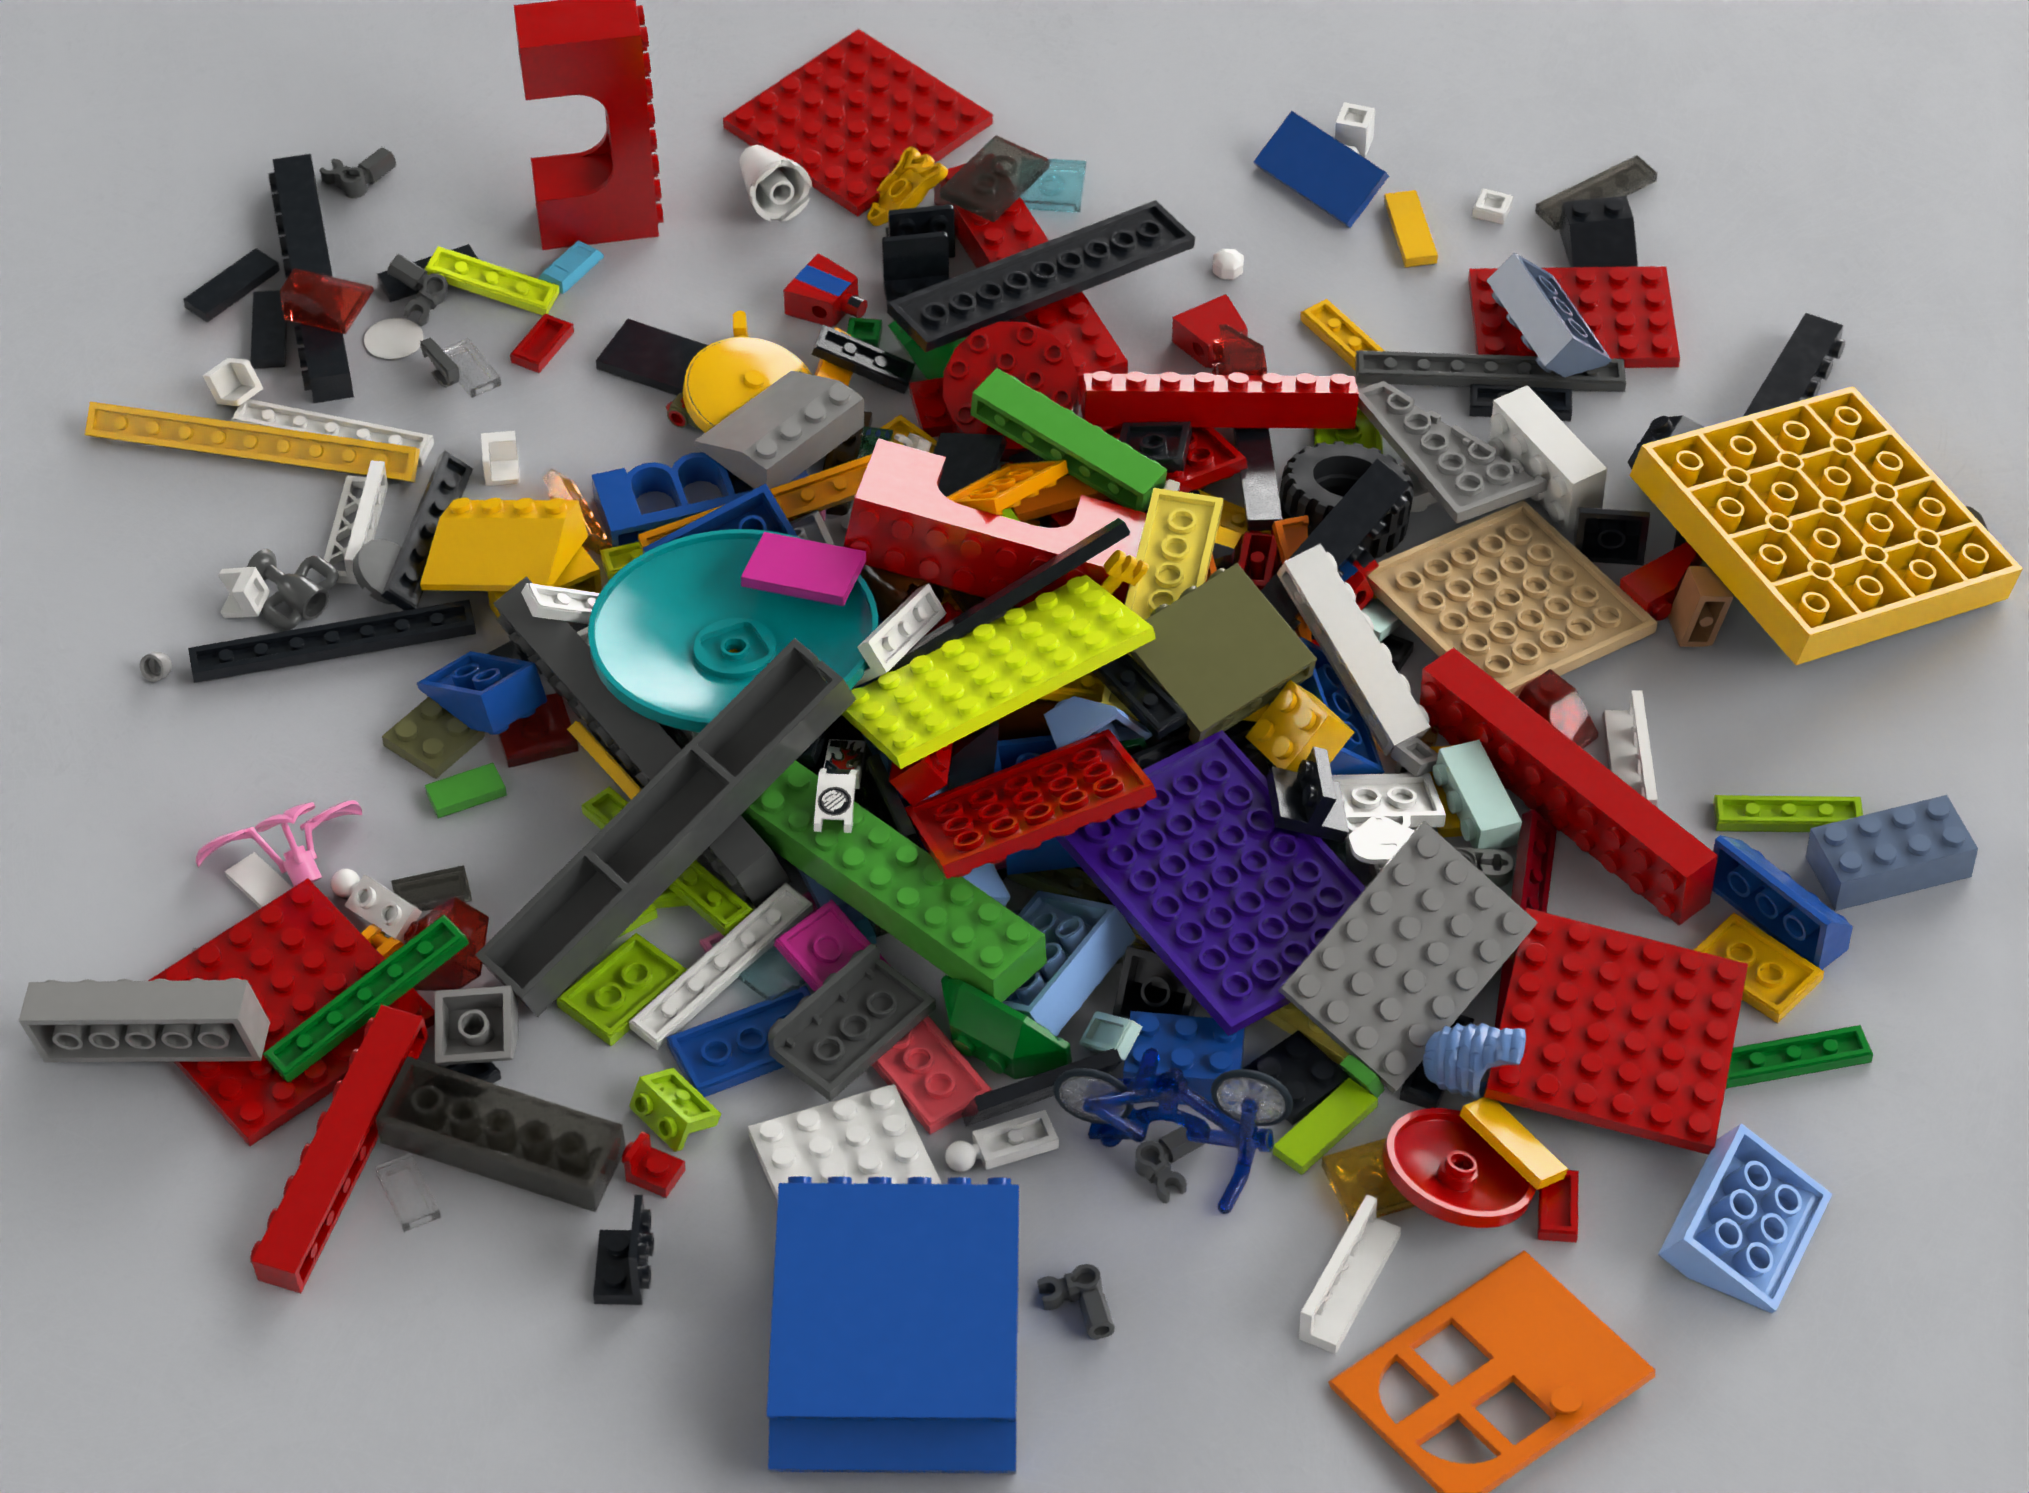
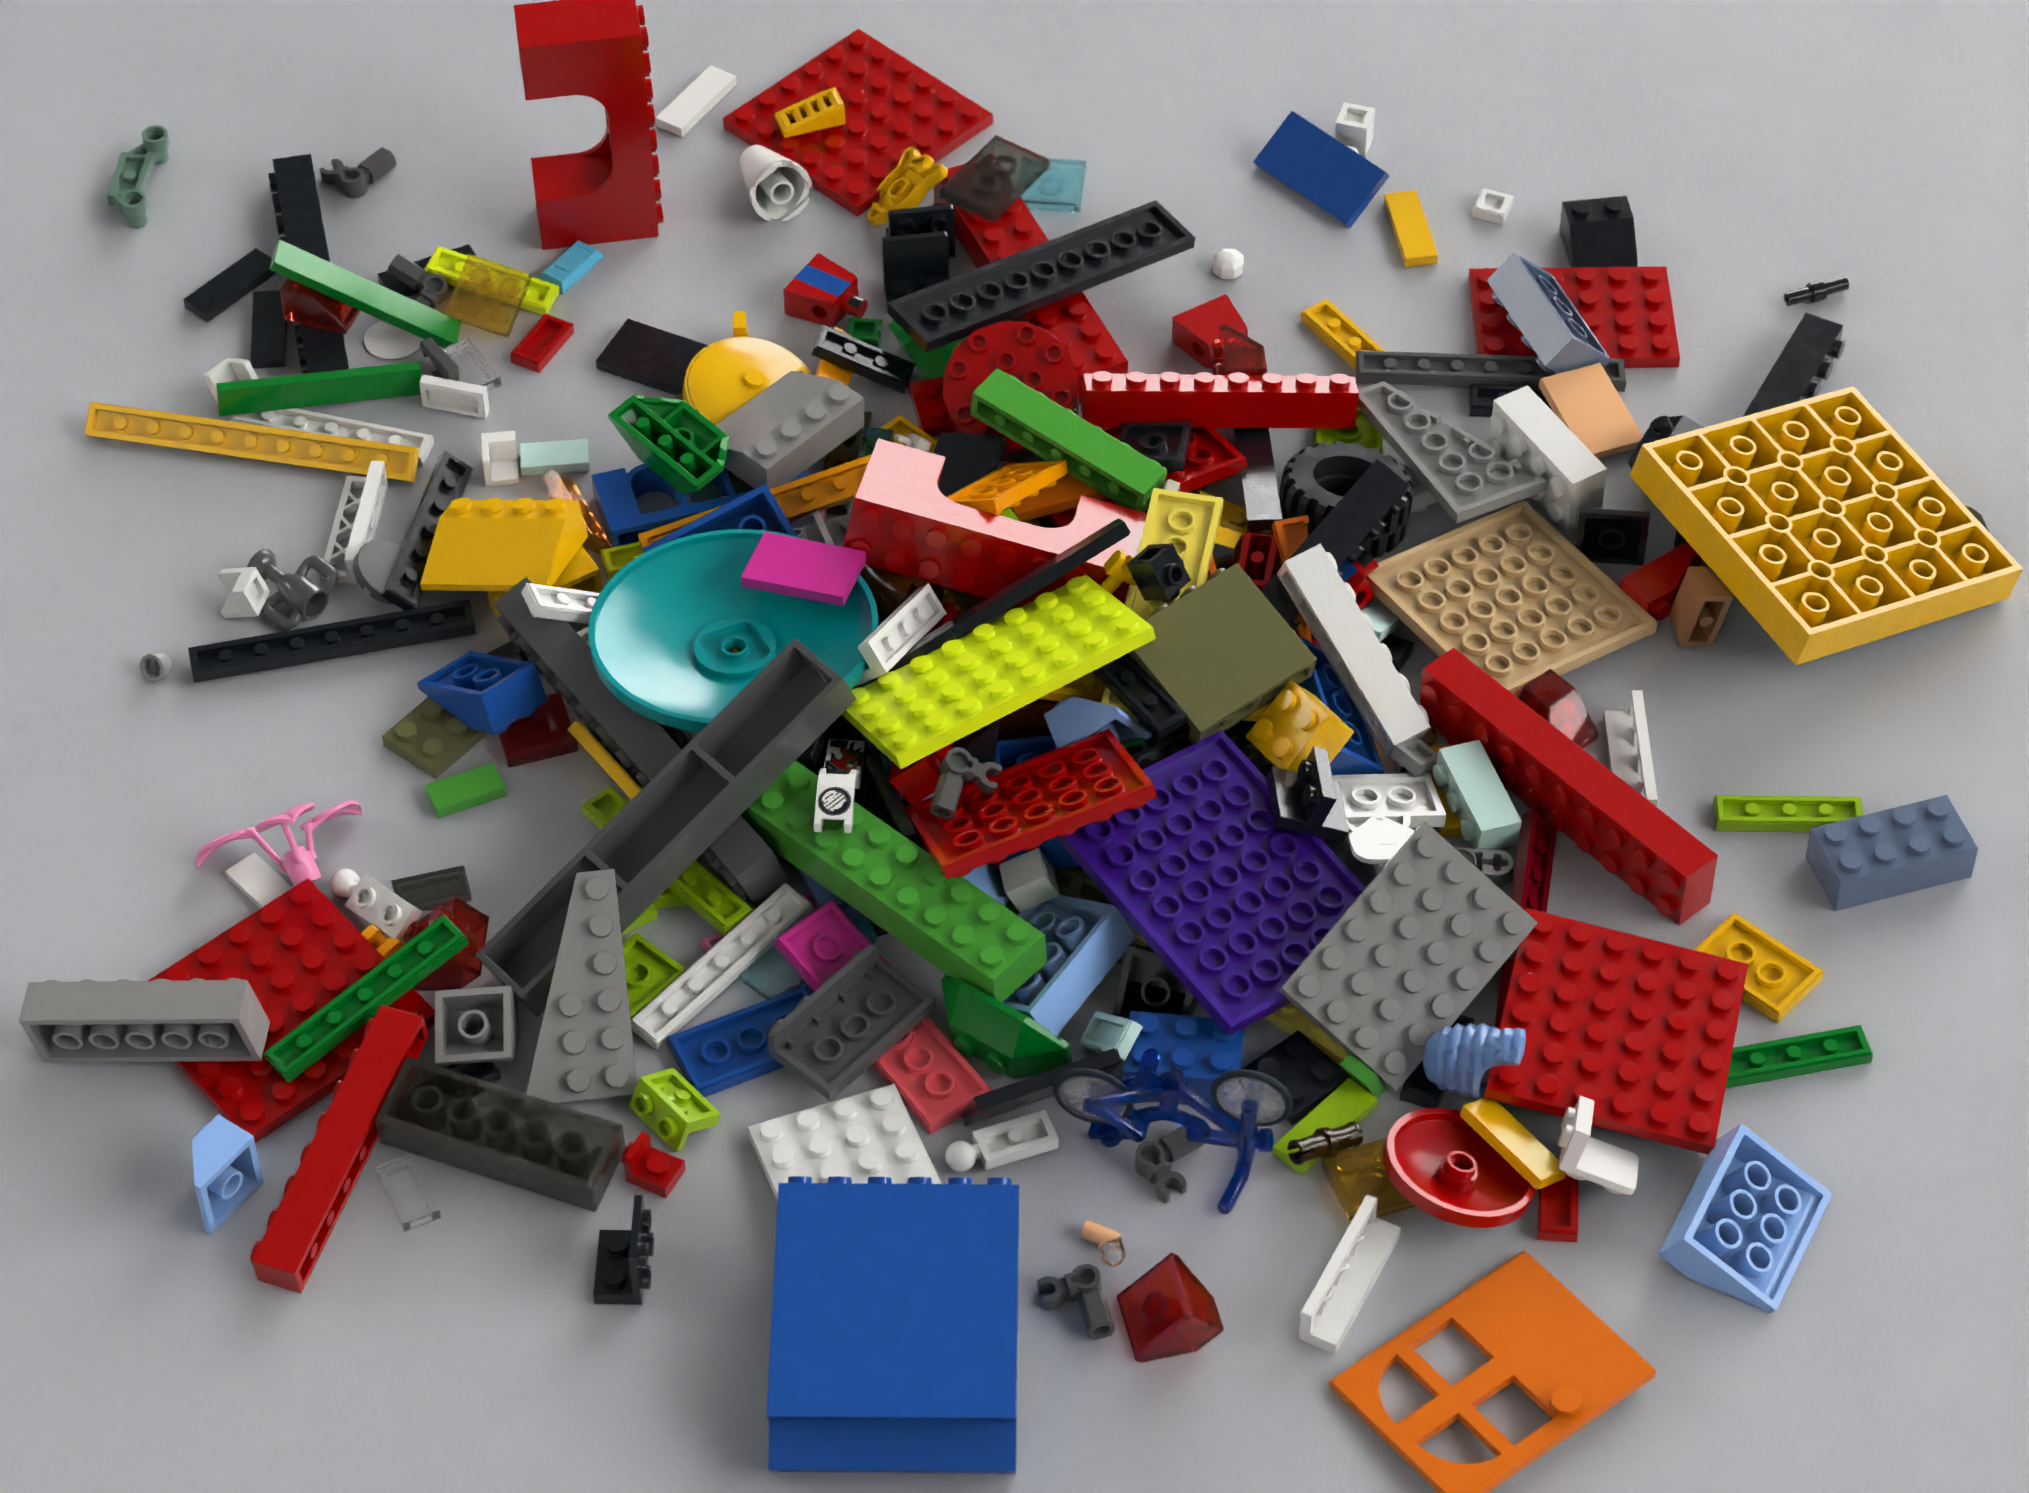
(133, 175): none -> sand green plate
(223, 1170): none -> light blue slope
(318, 388): none -> green tile
(364, 294): none -> tile
(454, 396): none -> white tile
(488, 295): none -> clear yellow plate
(562, 456): none -> light aqua tile
(586, 1024): none -> light grey wing
(672, 440): none -> green wedge
(696, 101): none -> white tile
(822, 112): none -> yellow slope
(955, 769): none -> dark grey bar
(1029, 879): none -> white panel
(1109, 1242): none -> arm
(1159, 572): none -> black brick
(1168, 1312): none -> clear red slope
(1325, 1143): none -> dark brown pin
(1592, 410): none -> light nougat tile
(1593, 1159): none -> white bracket
(1613, 182): clear smoke tile -> none
(1778, 903): blue slope -> none
(1816, 291): none -> black bar

